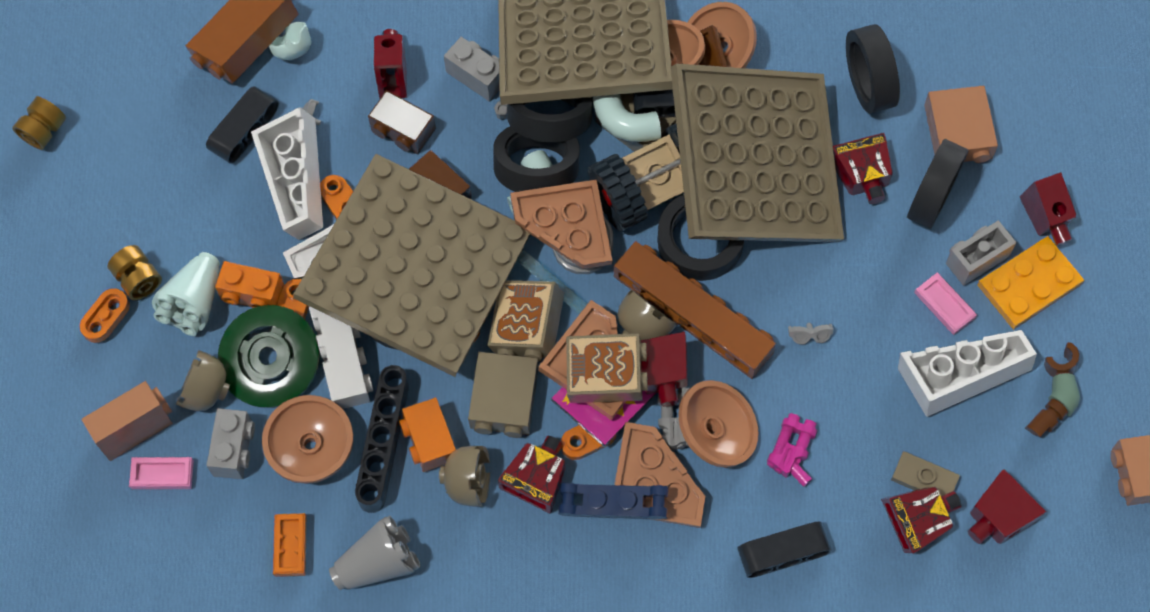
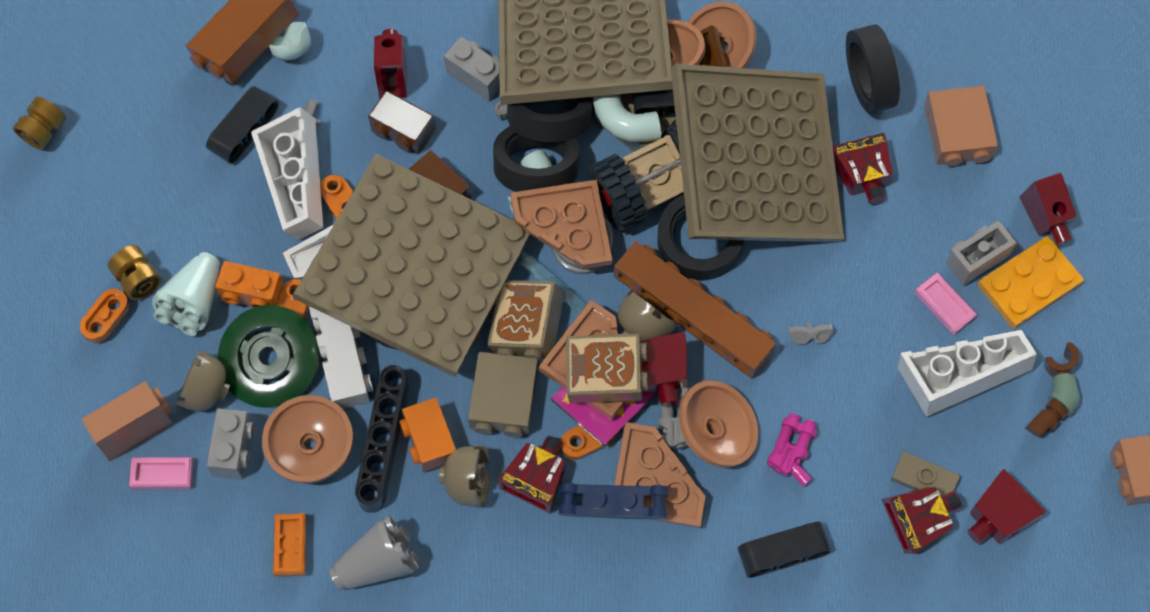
(937, 183): black tyre -> none

